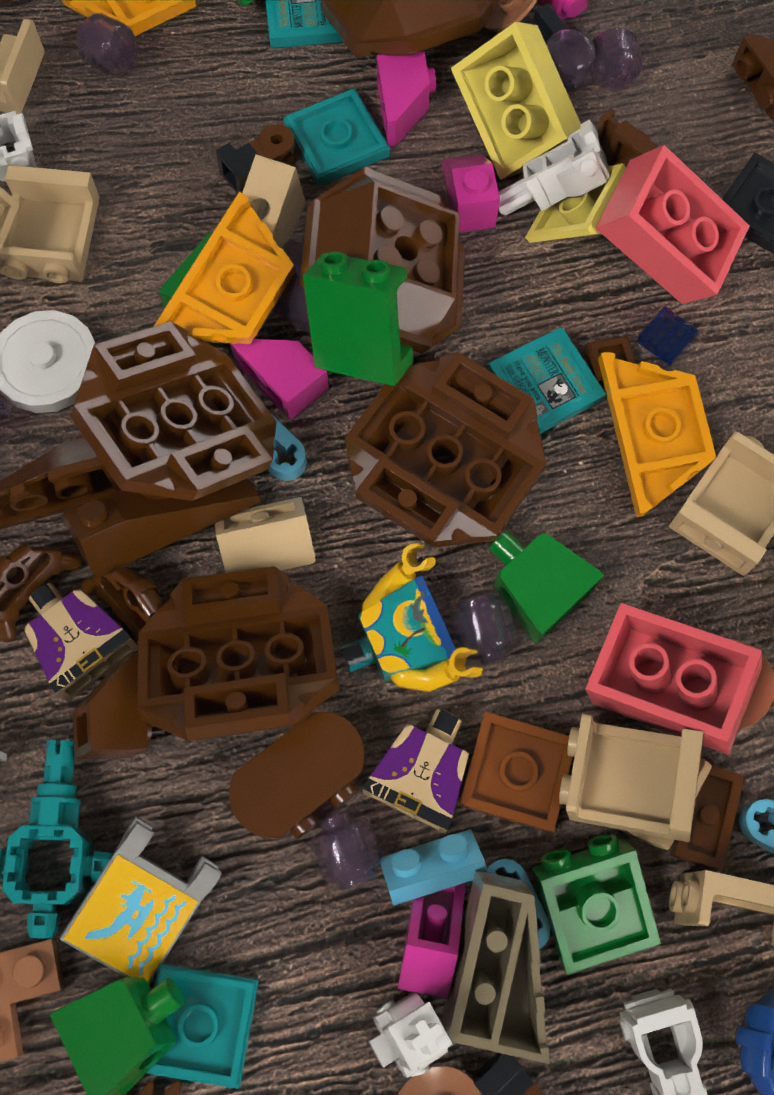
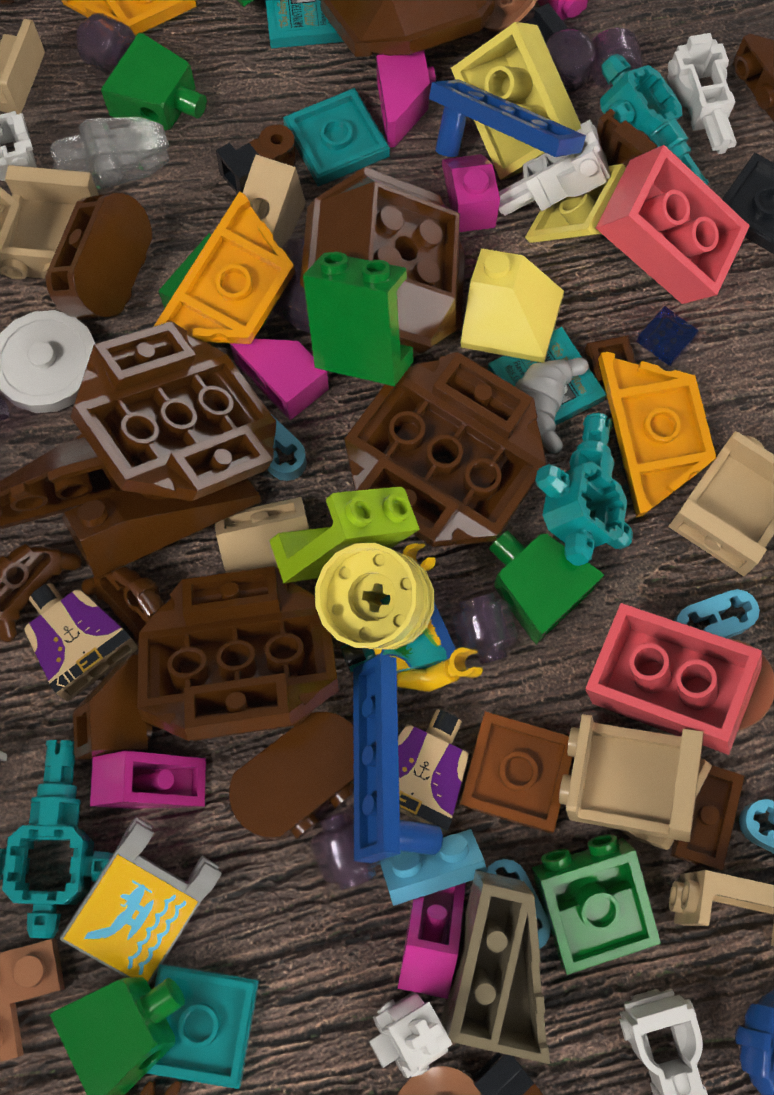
(99, 256): none -> reddish brown brick
(113, 150): none -> clear hinge
(147, 781): none -> dark pink slope
(152, 85): none -> green torso
(348, 593): none -> light yellow wheel
(358, 517): none -> lime panel
(377, 820): none -> blue piece
(466, 100): none -> blue piece
(510, 307): none -> light yellow slope
(547, 386): none -> light grey piece
(585, 502): none -> teal piece
(648, 105): none -> teal piece
(710, 104): none -> white piece
(714, 606): none -> medium azure beam

